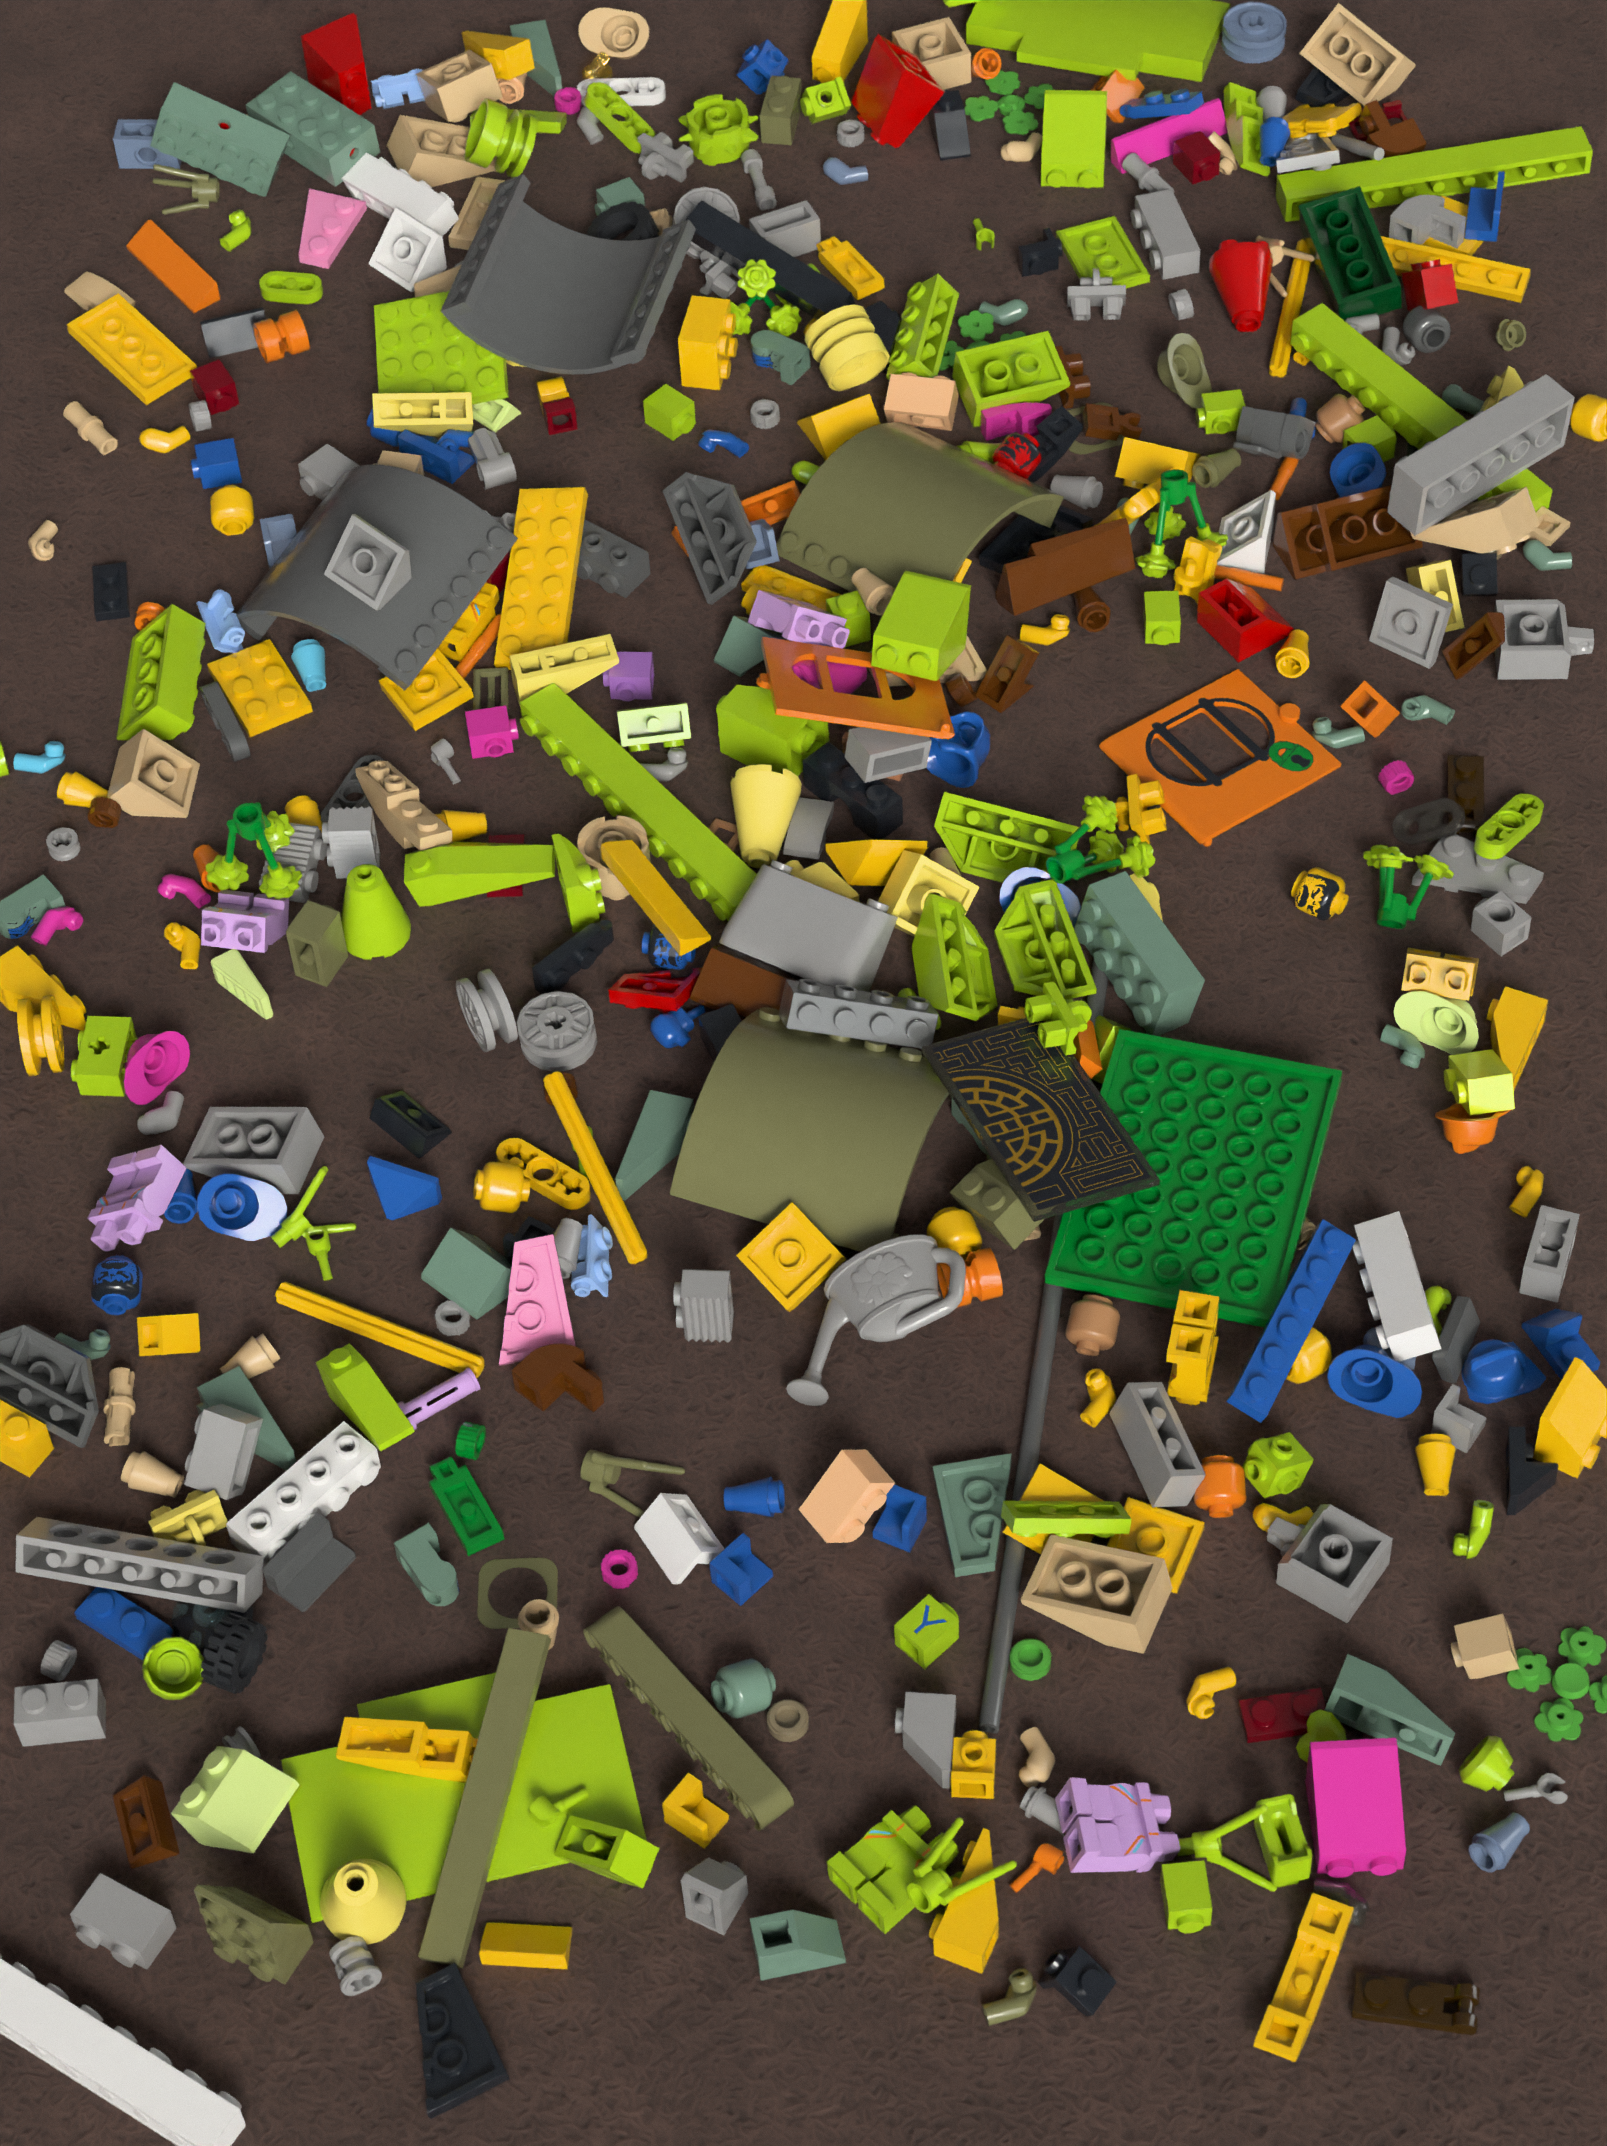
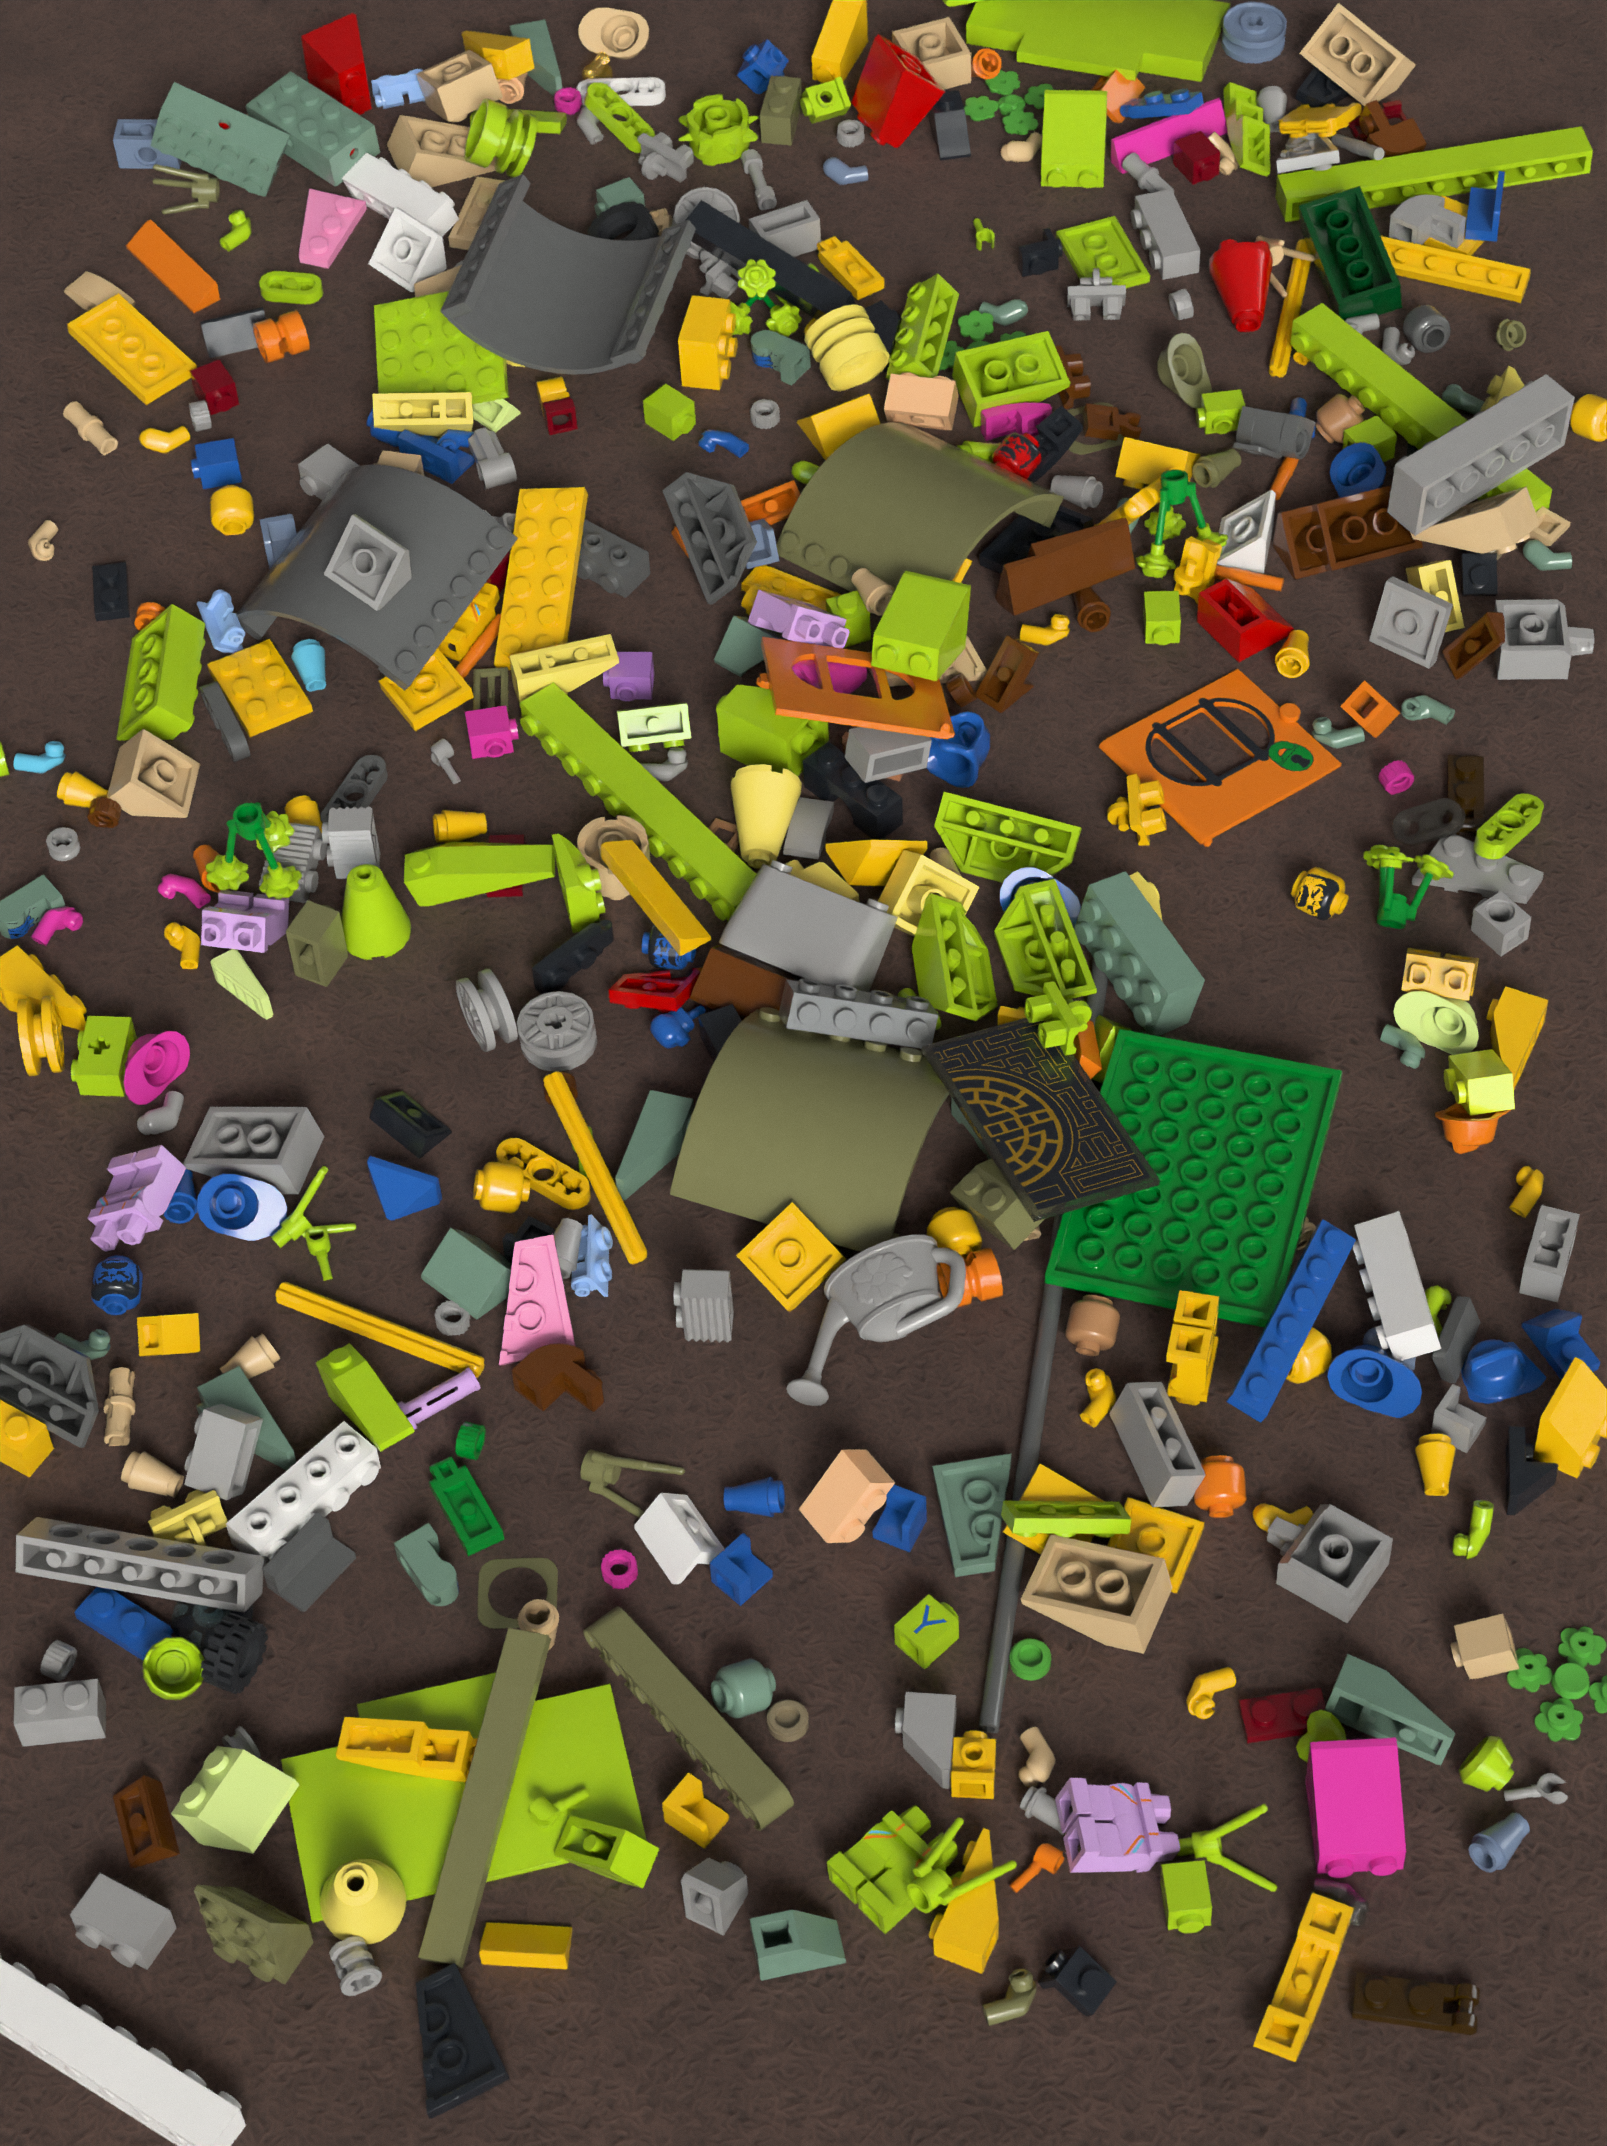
(399, 807): tan slope -> none
(1105, 848): lime plant -> none
(1273, 138): blue cone -> none
(1277, 1464): lime brick -> none
(1283, 1841): lime piece -> none
(1429, 285): red brick -> none

